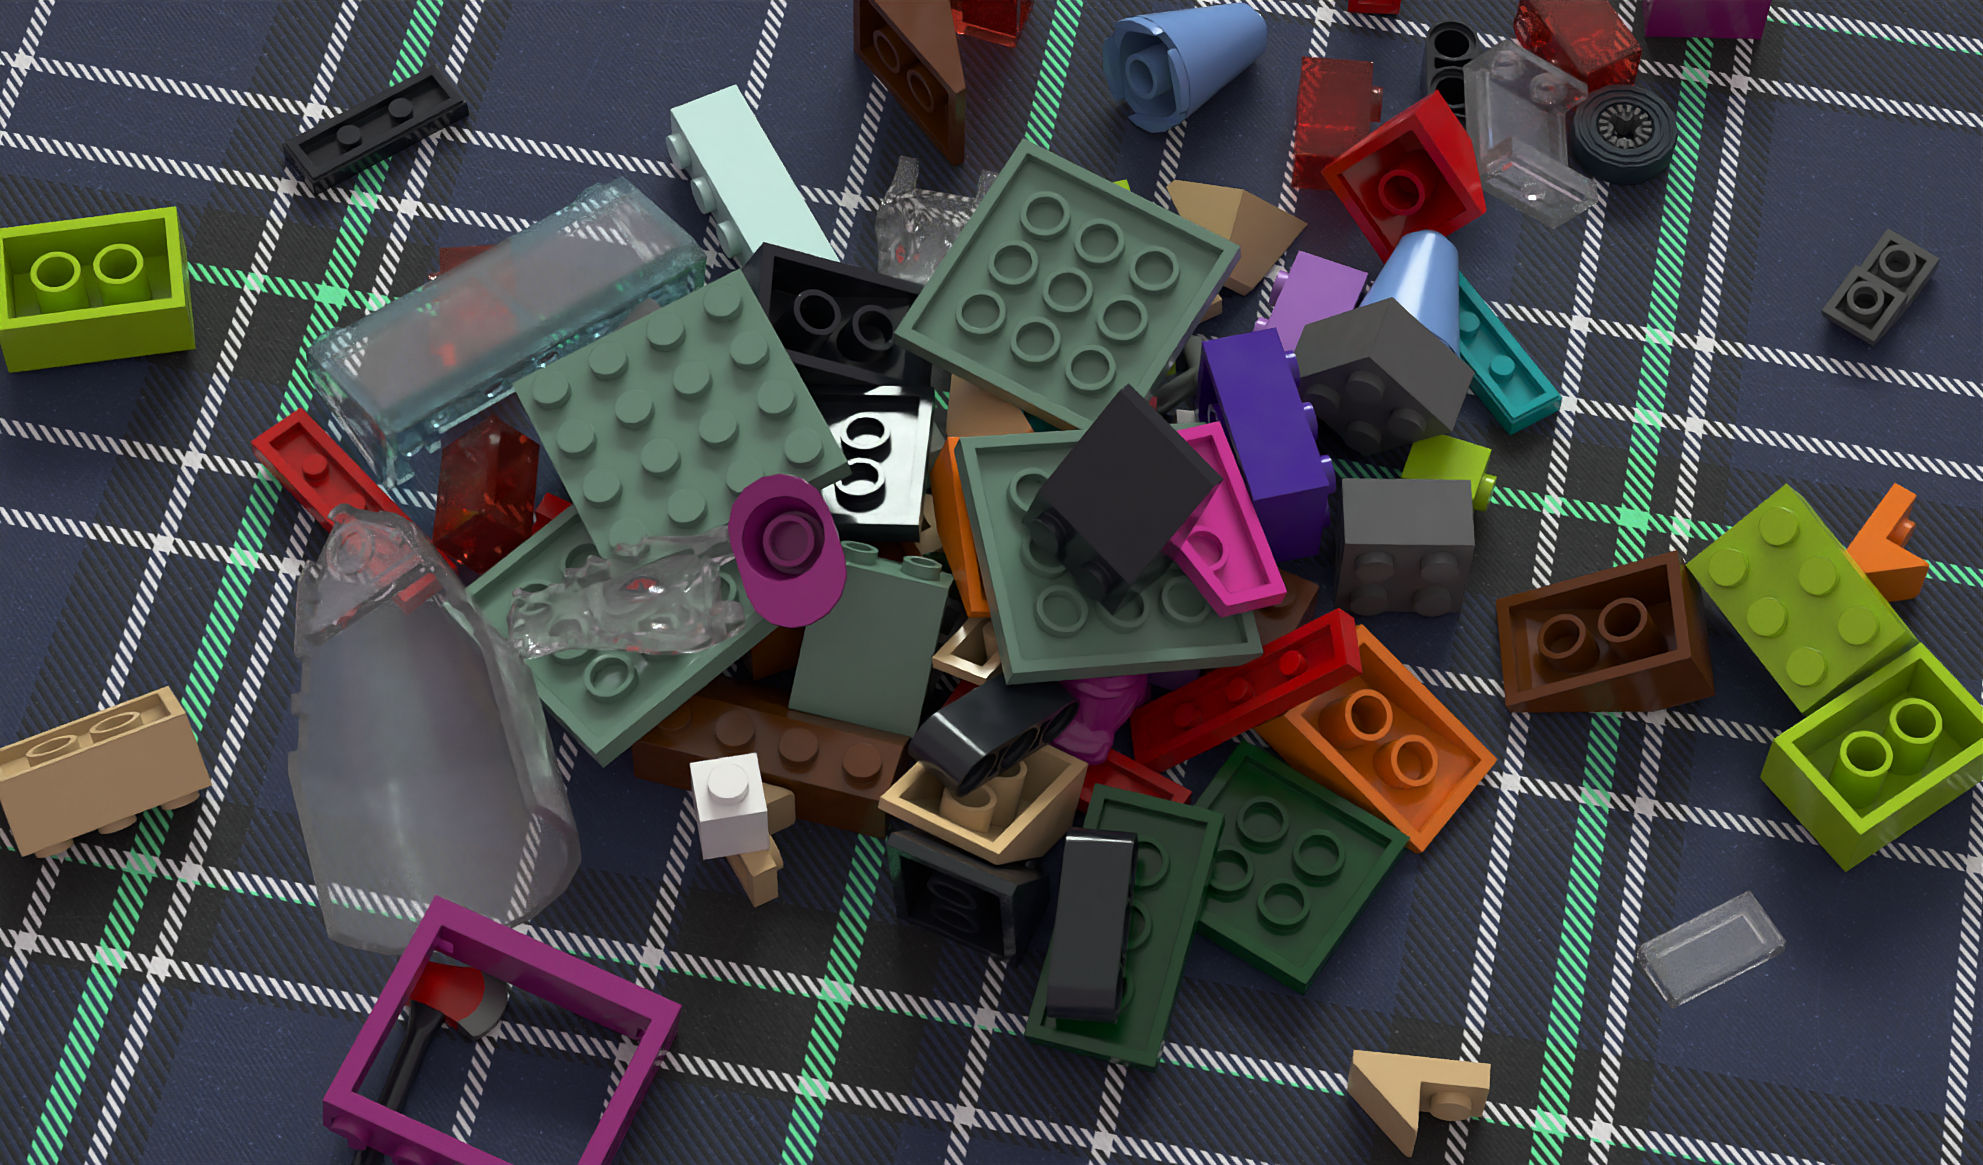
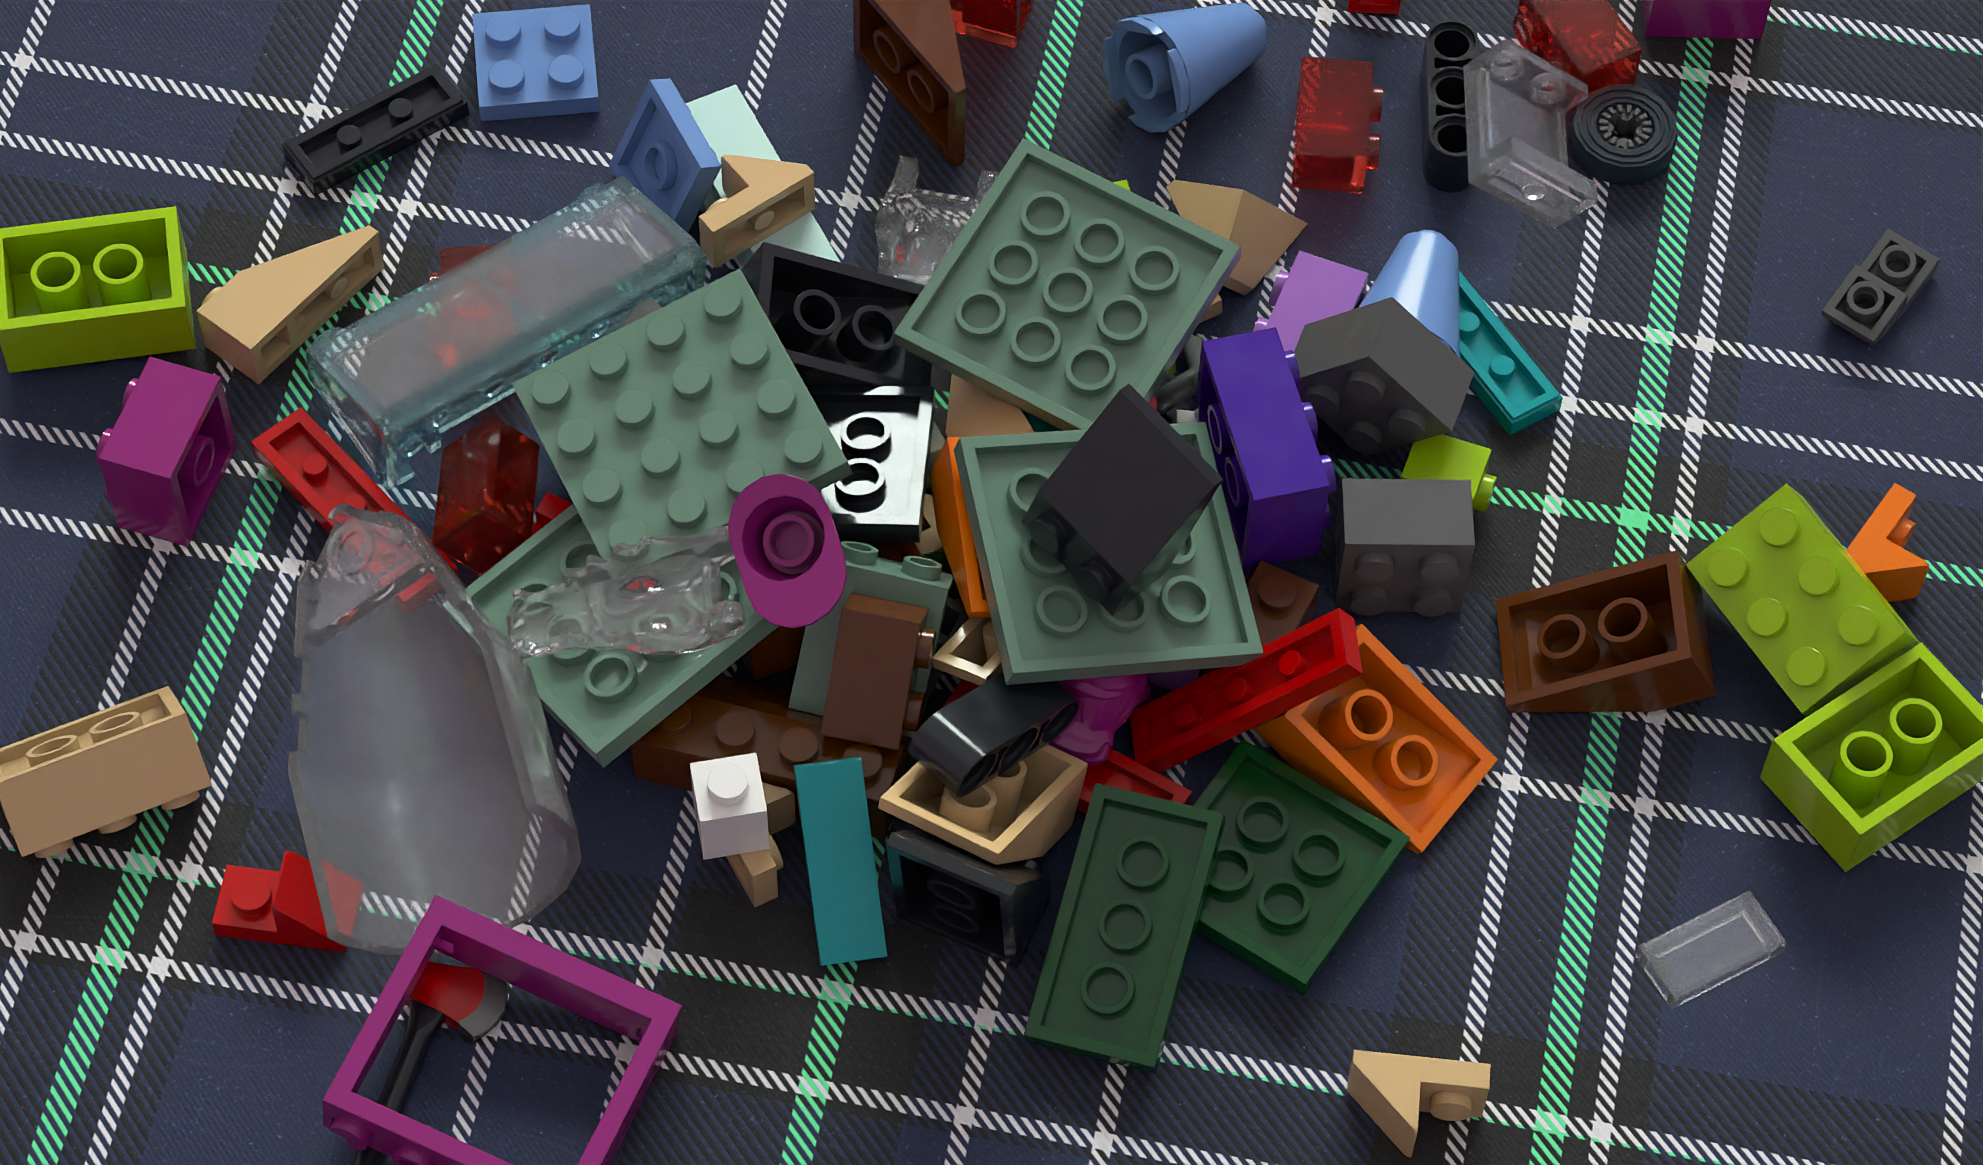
(167, 451): none -> magenta brick
(273, 906): none -> red slope
(282, 302): none -> tan slope
(535, 62): none -> medium blue plate
(667, 154): none -> medium blue plate
(758, 203): none -> tan slope
(840, 860): none -> teal tile
(876, 671): none -> reddish brown brick
(1092, 925): black beam -> none
(1227, 547): dark pink wing -> none
(1410, 176): red slope -> none

